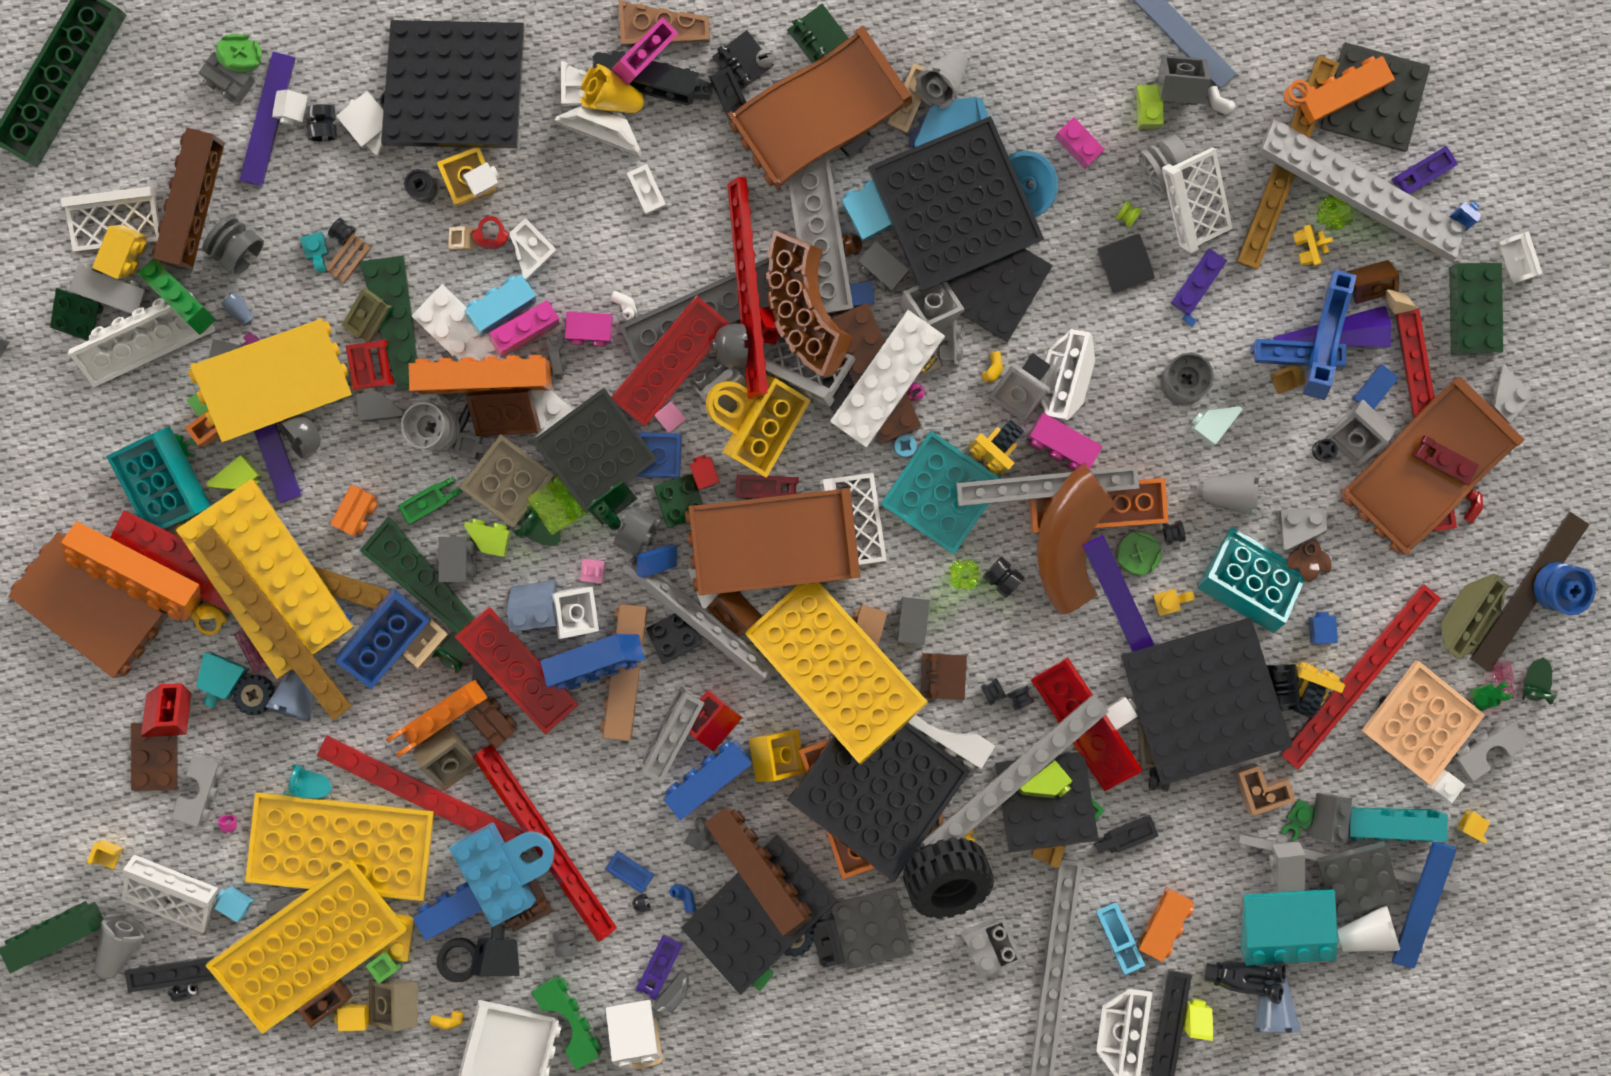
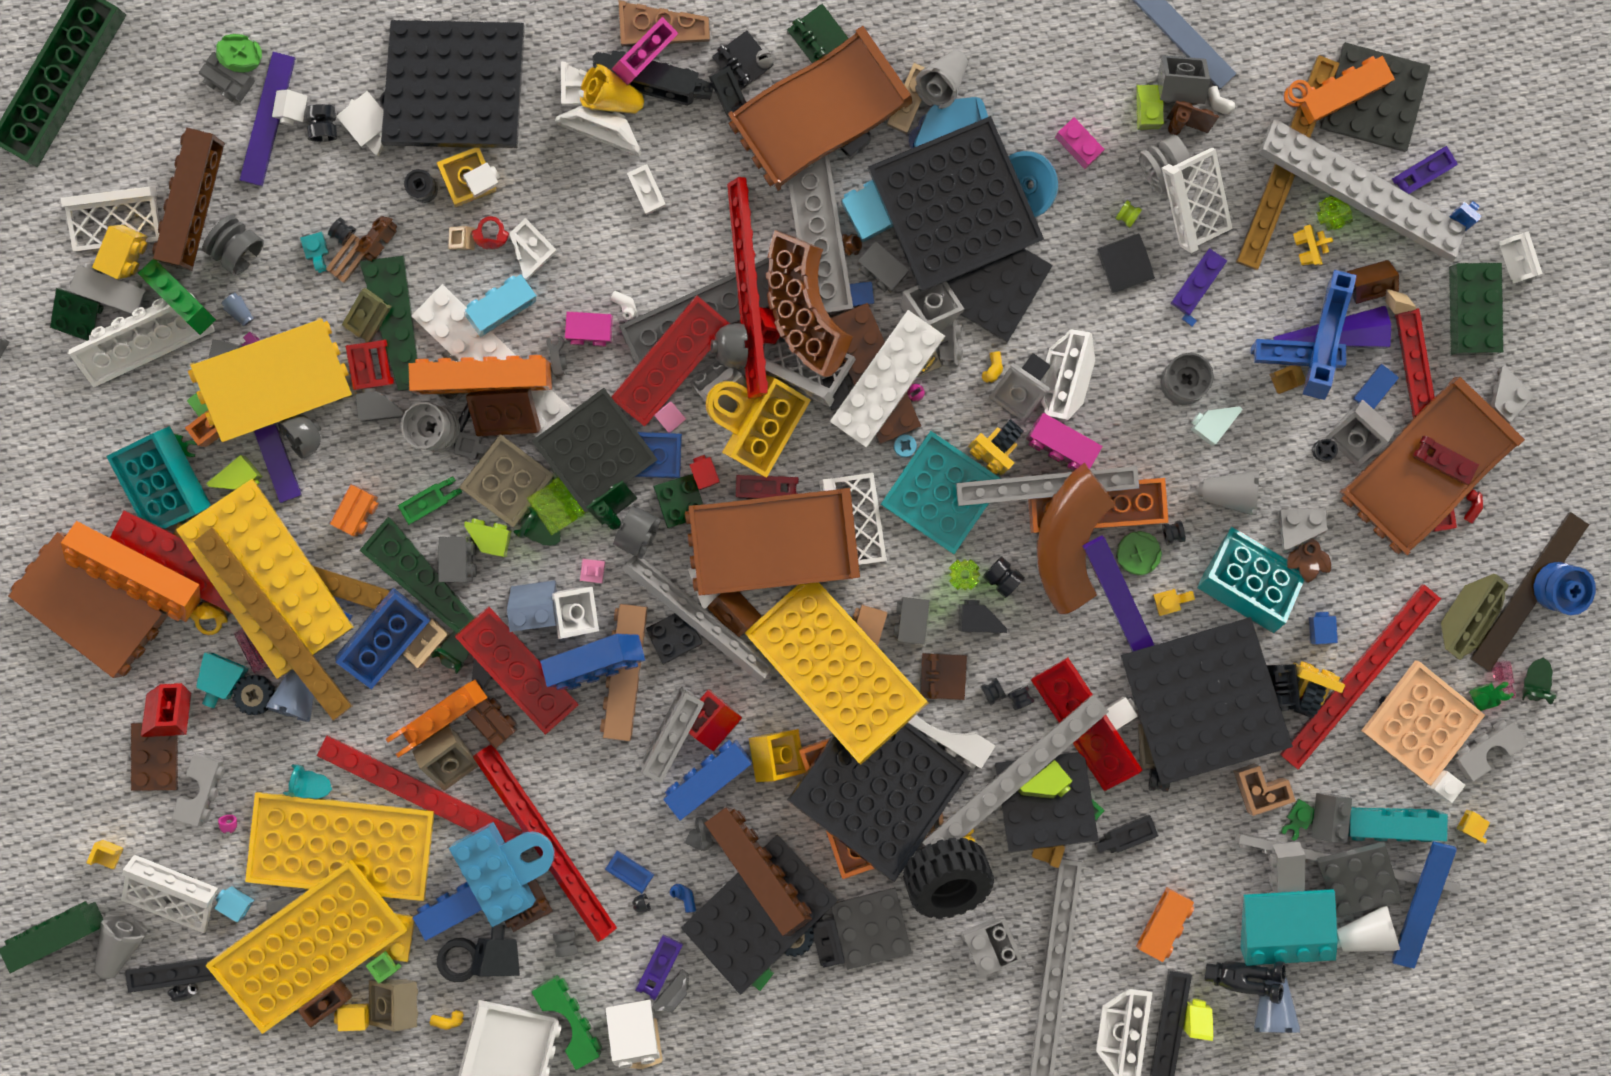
(381, 229): none -> reddish brown hinge
(524, 329): dark pink brick -> none
(656, 560): blue tile -> none
(978, 618): none -> black slope
(1120, 939): medium azure slope -> none
(1185, 114): none -> reddish brown hinge

